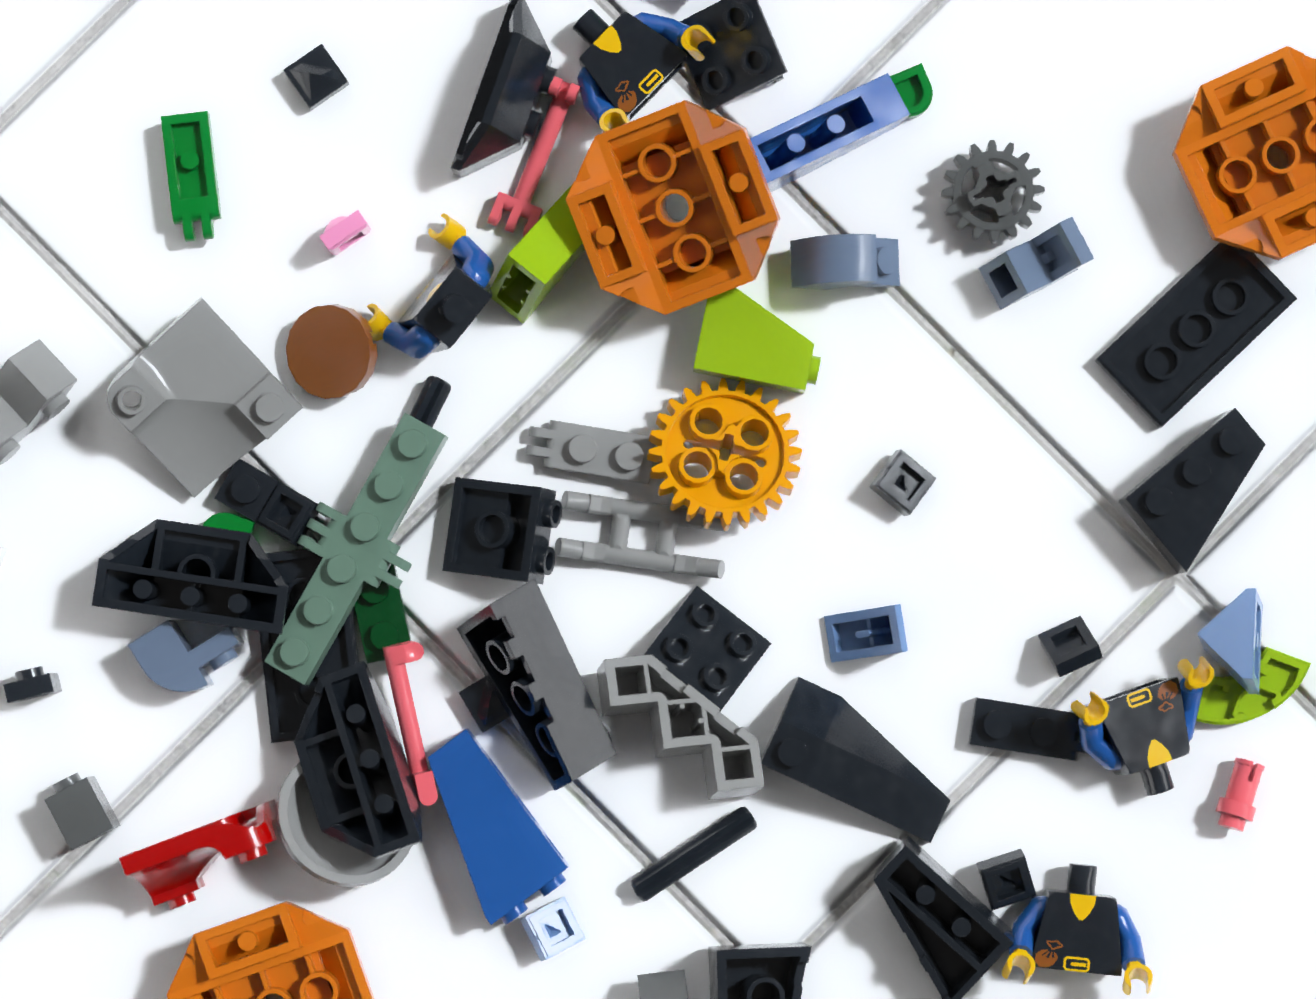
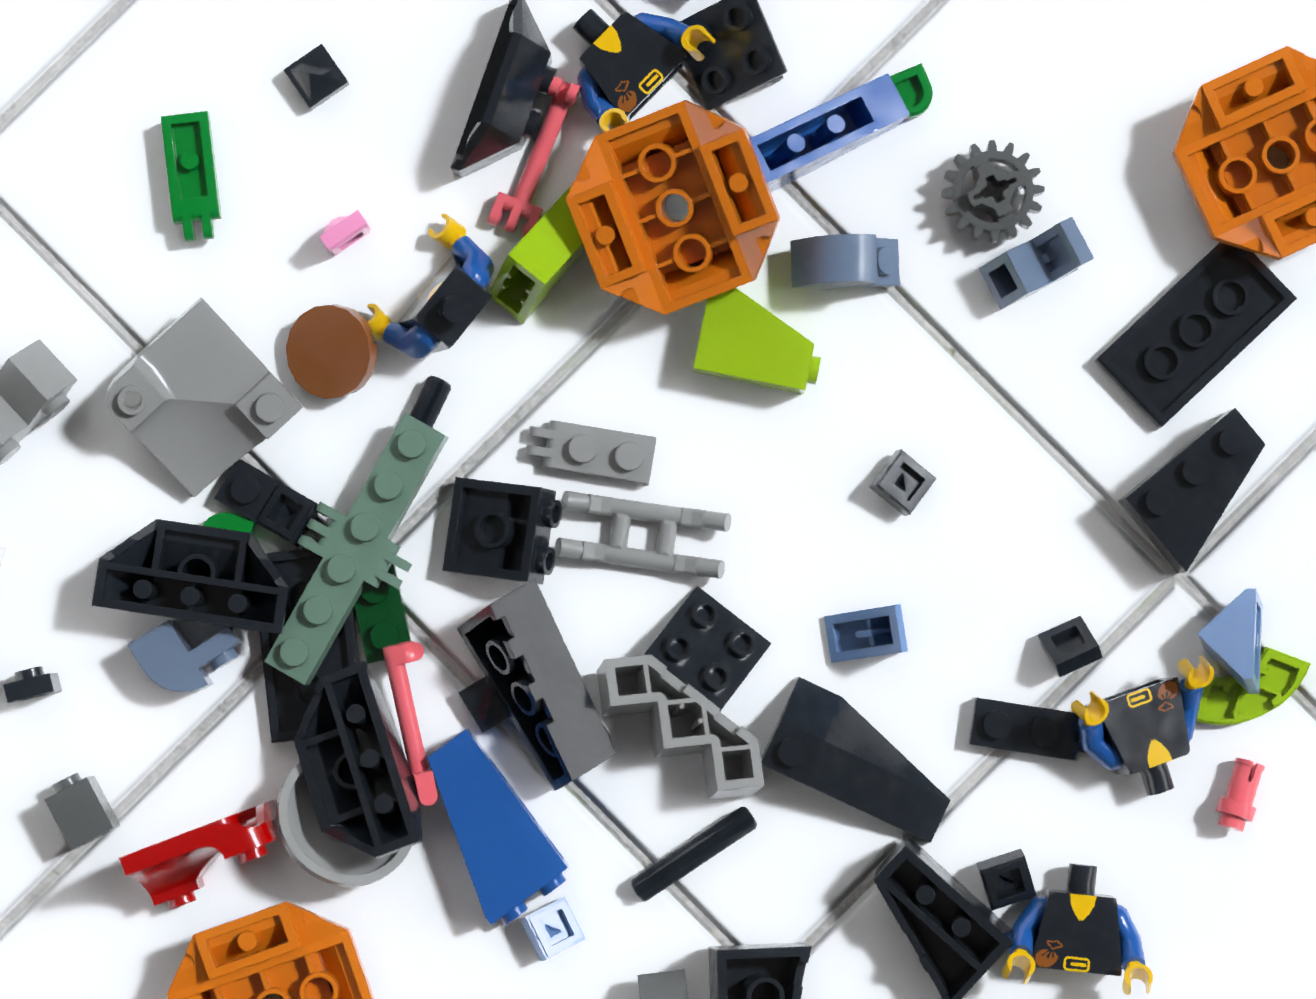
(715, 494): light orange gear -> none

